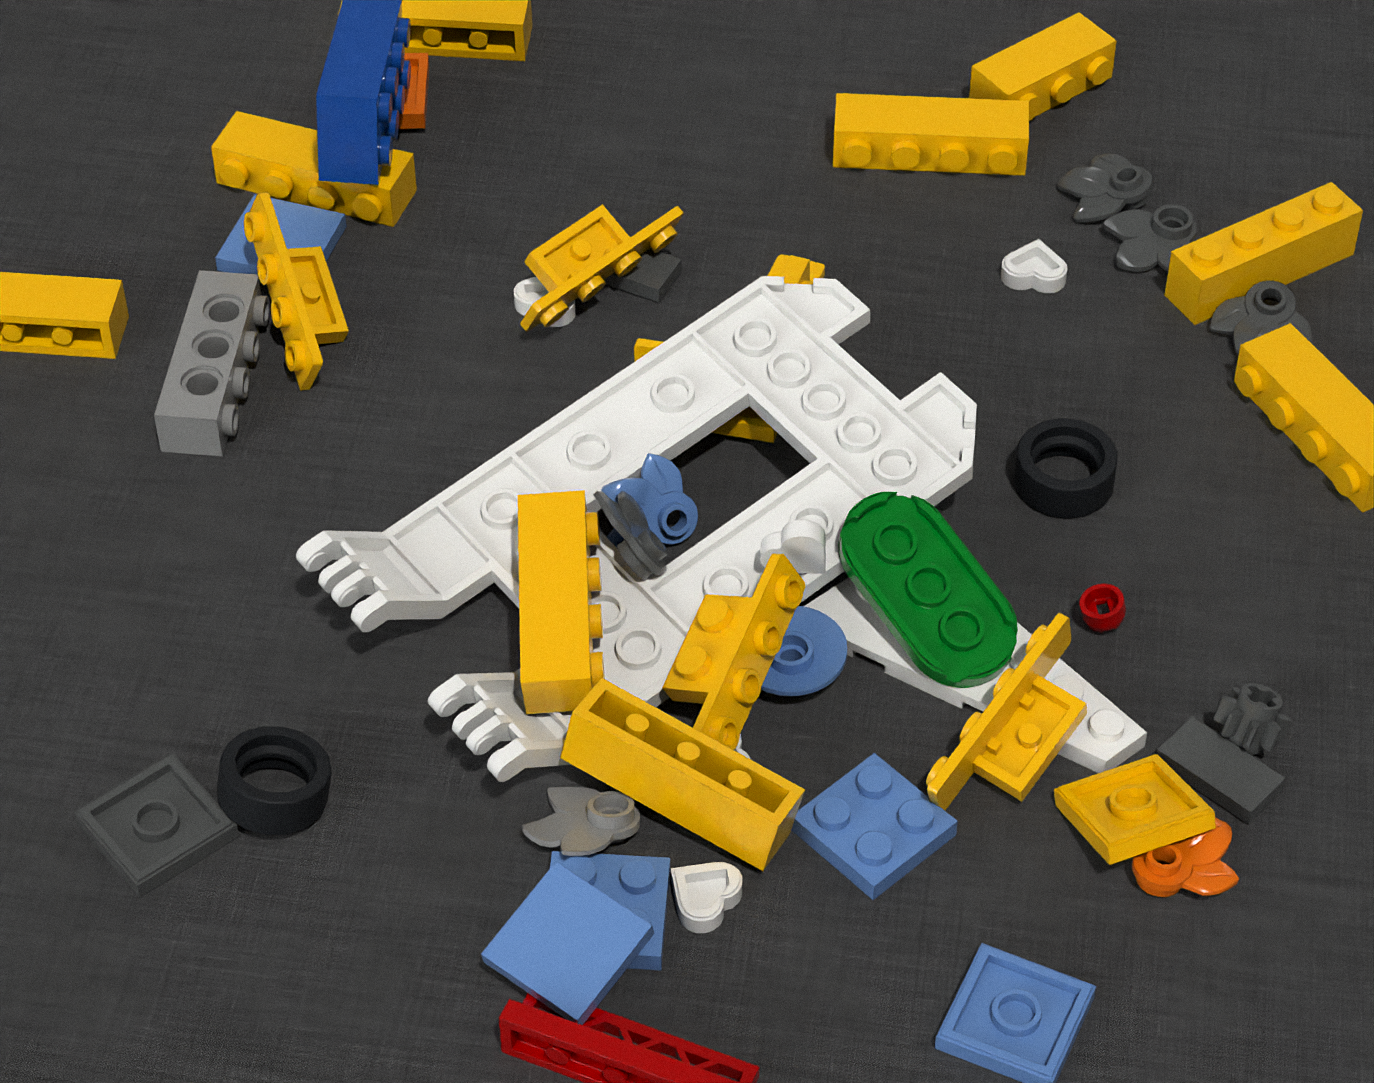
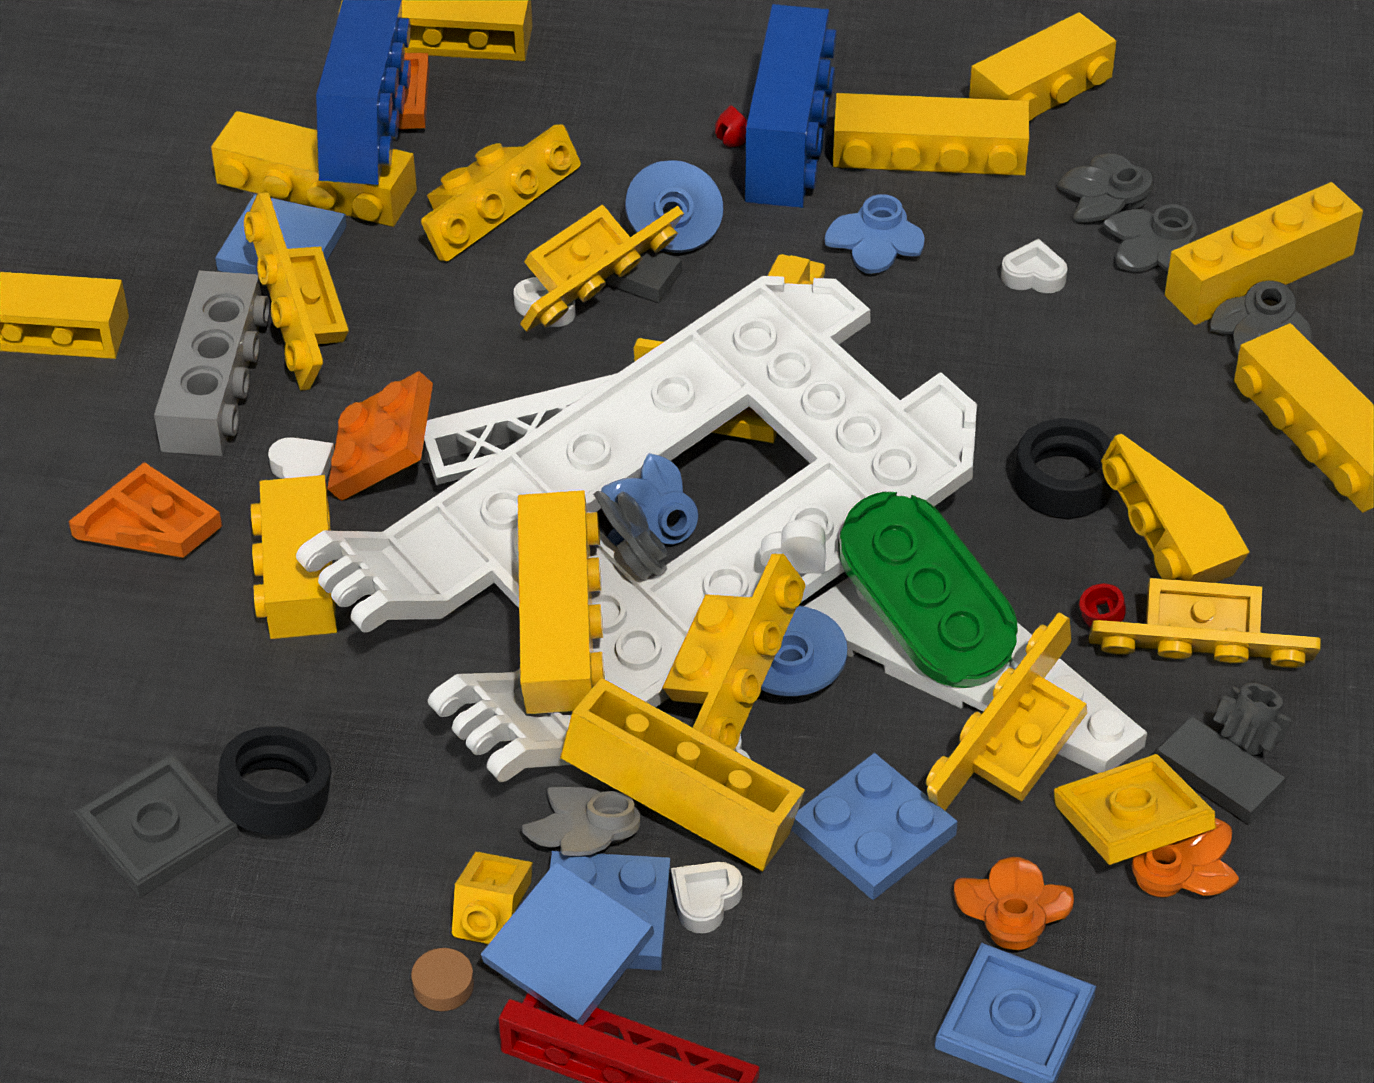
(147, 515): none -> orange wing
(286, 518): none -> yellow brick
(300, 458): none -> white tile
(380, 435): none -> orange plate
(442, 979): none -> medium nougat tile
(488, 895): none -> yellow bracket
(493, 425): none -> white fence
(495, 188): none -> yellow bracket
(672, 185): none -> medium blue dish
(731, 127): none -> red hinge
(789, 106): none -> blue brick
(876, 234): none -> medium blue plate
(1013, 902): none -> orange plate
(1179, 521): none -> yellow slope
(1204, 619): none -> yellow bracket

